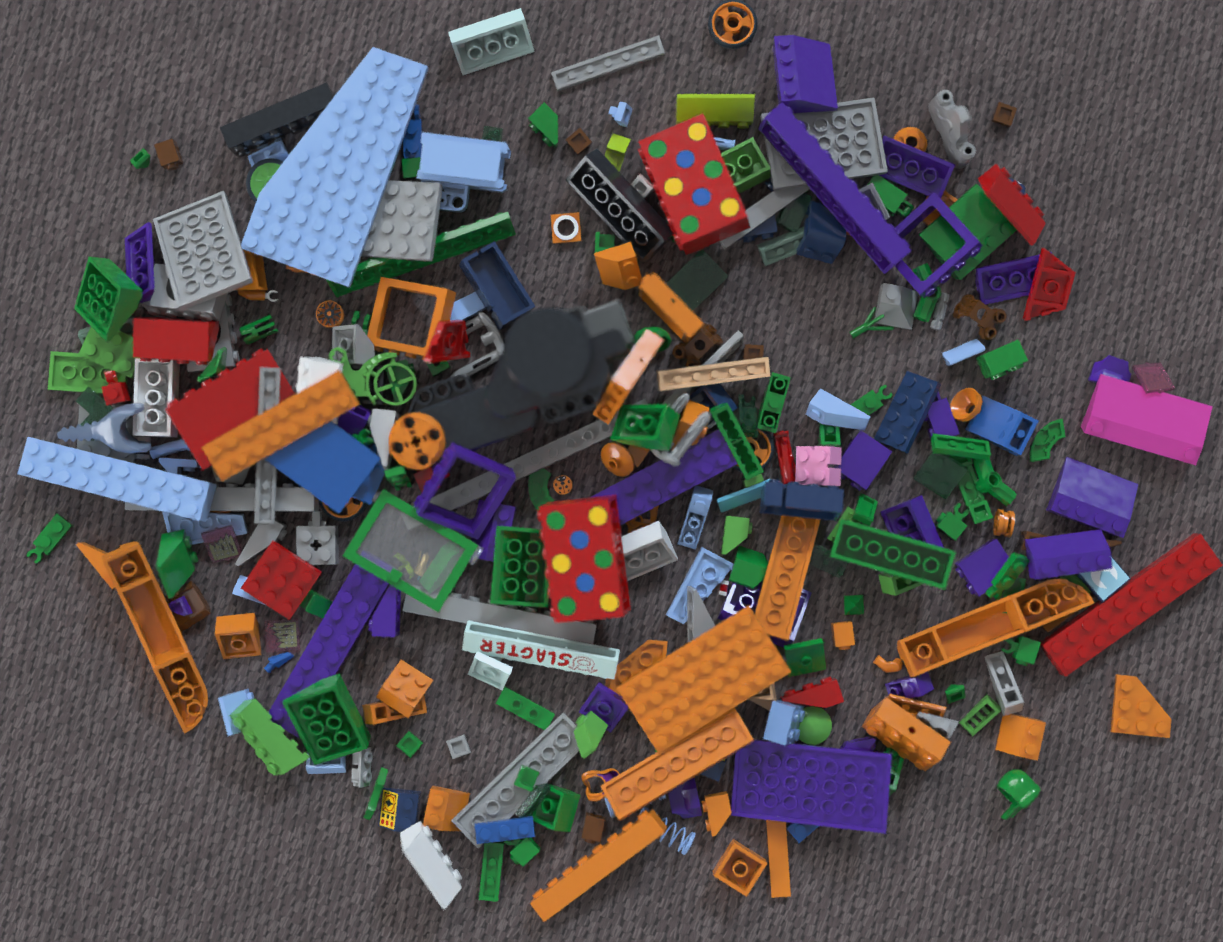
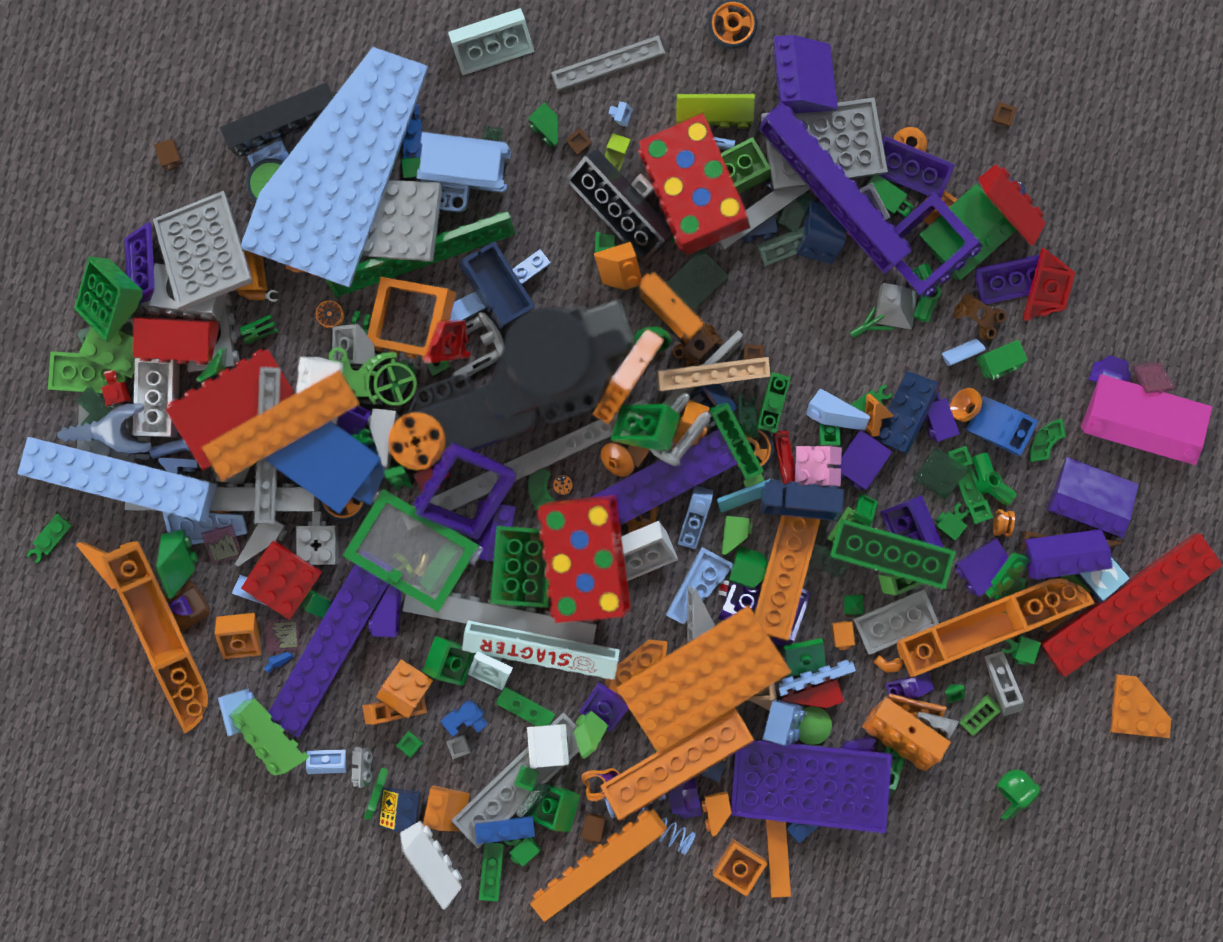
(141, 159): green slope -> none
(327, 720): green slope -> none
(448, 661): none -> green slope
(468, 713): none -> blue hips
(531, 266): none -> light blue hinge
(547, 745): none -> white slope
(574, 237): piece -> none
(844, 667): none -> light blue wing
(877, 412): none -> orange slope
(895, 621): none -> light grey plate
(939, 312): light grey axle -> none
(953, 127): light grey rock -> none
(960, 446): green plate -> none
(1020, 736): orange slope -> none

